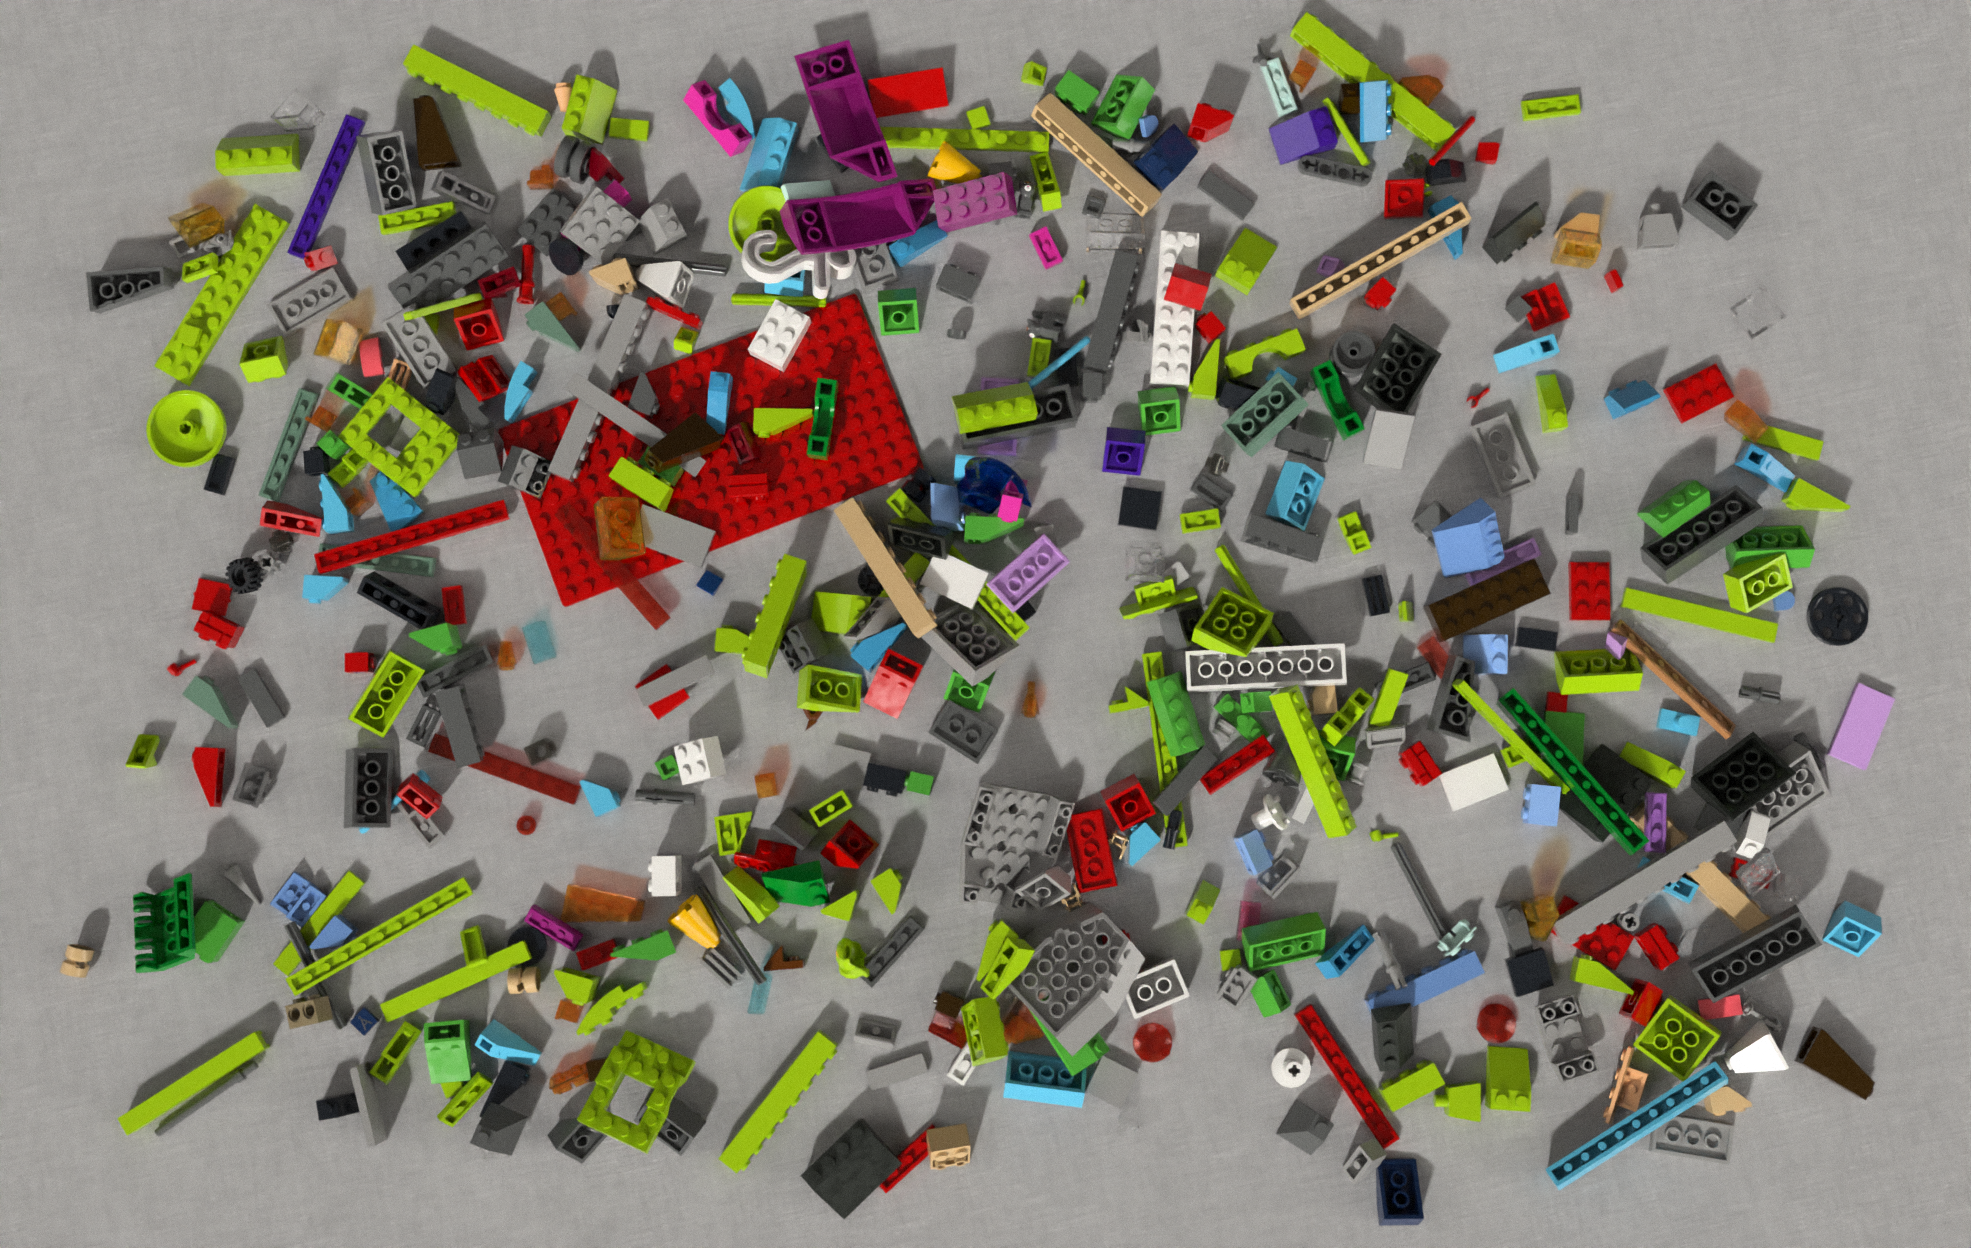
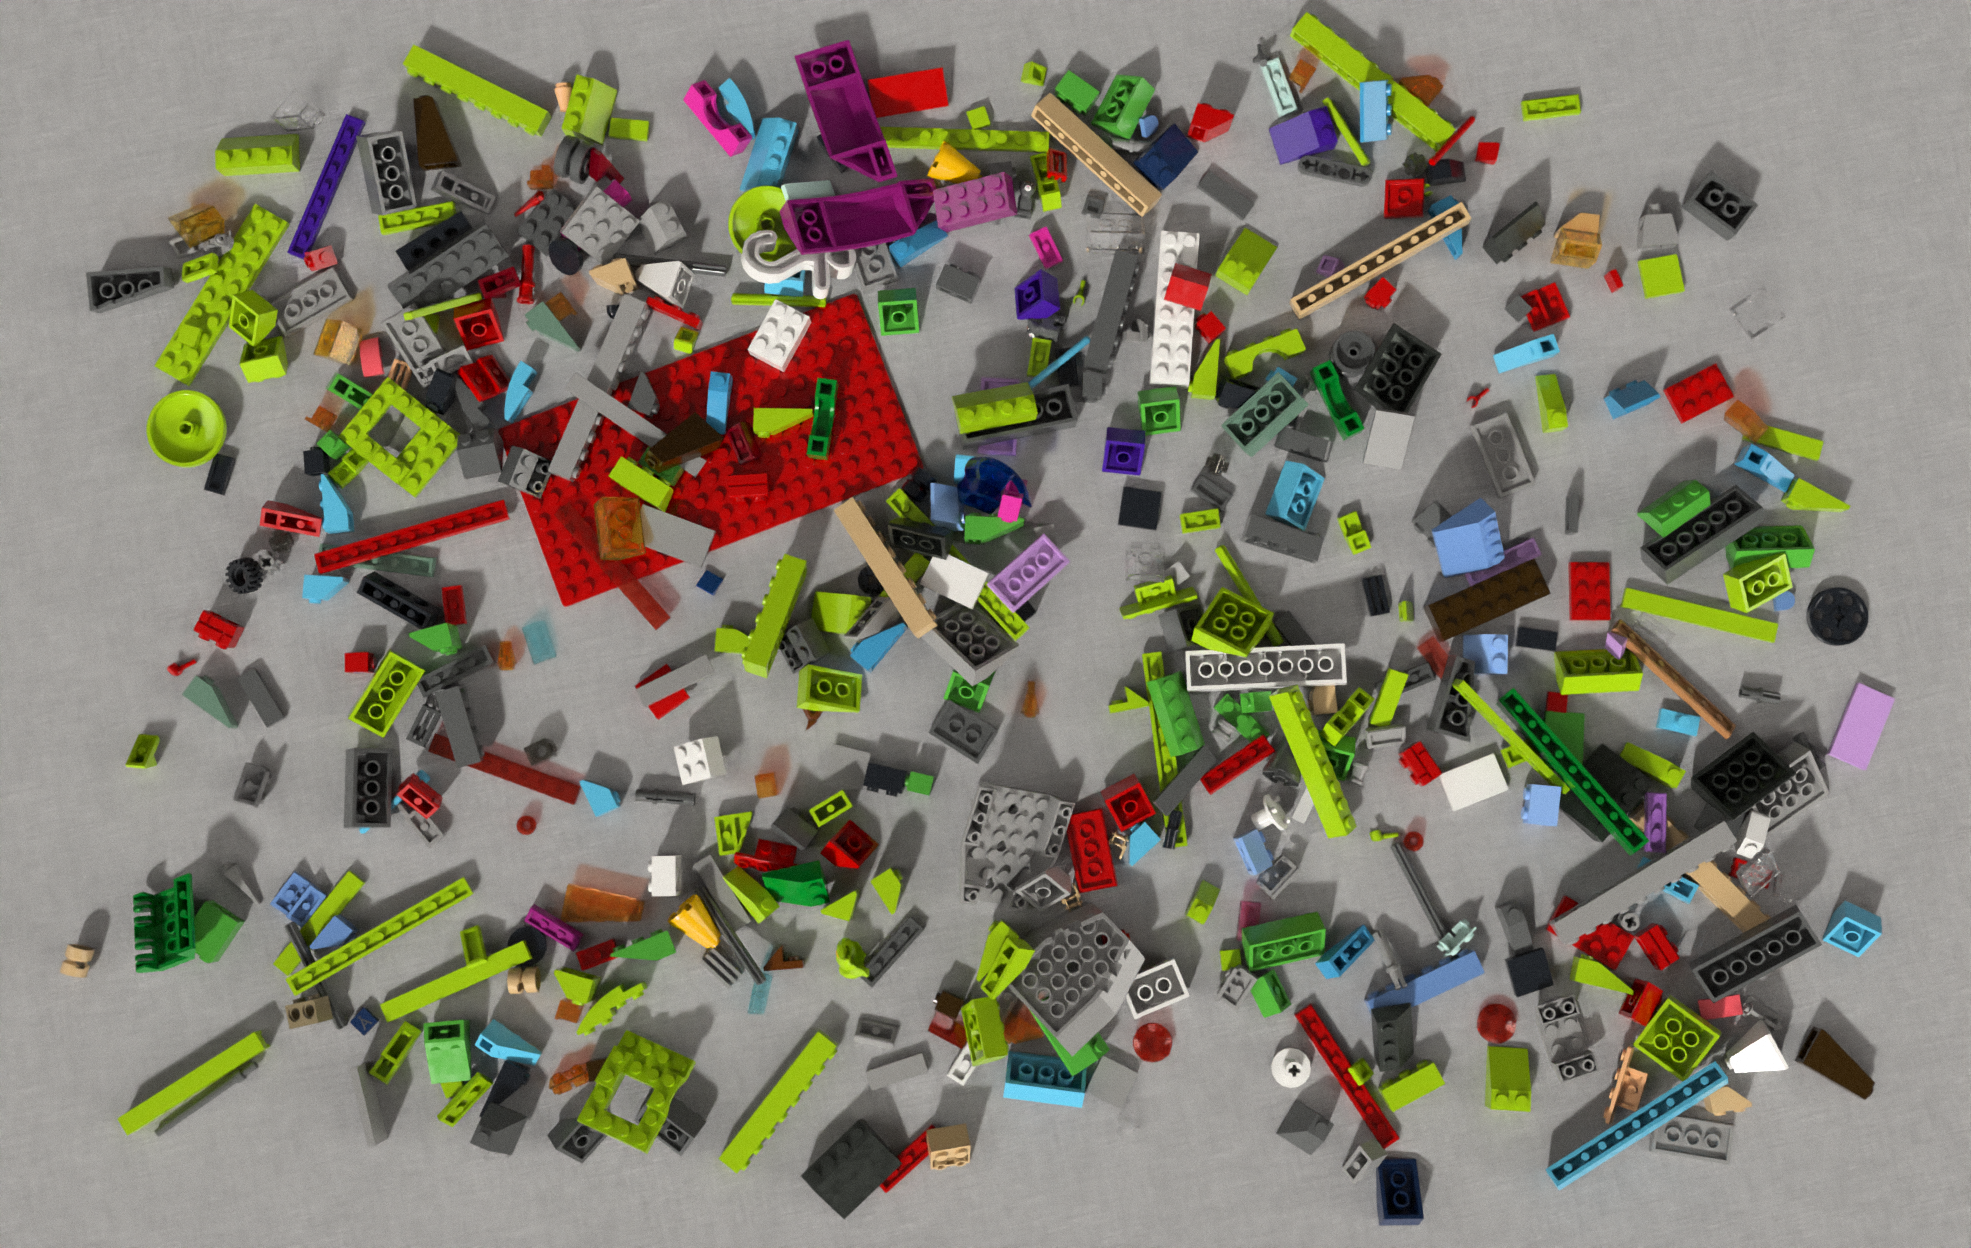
(210, 771): red slope -> none
(212, 596): red piece -> none
(252, 317): none -> lime slope
(288, 445): sand green tile -> none
(337, 1106): black slope -> none
(358, 502): clear orange panel -> none
(395, 502): dark azure wing -> none
(447, 362): none -> light grey hinge
(533, 201): none -> red piece
(667, 767): bright green tile -> none
(893, 683): slope -> none
(956, 334): dark grey tile -> none
(1037, 296): none -> dark purple slope
(1050, 172): none -> red tile
(1349, 98): dark brown brick -> none
(1360, 1071): none -> lime tile
(1419, 841): none -> clear red plate
(1461, 1100): lime torso -> none
(1540, 916): clear yellow slope -> none
(1661, 276): none -> lime tile

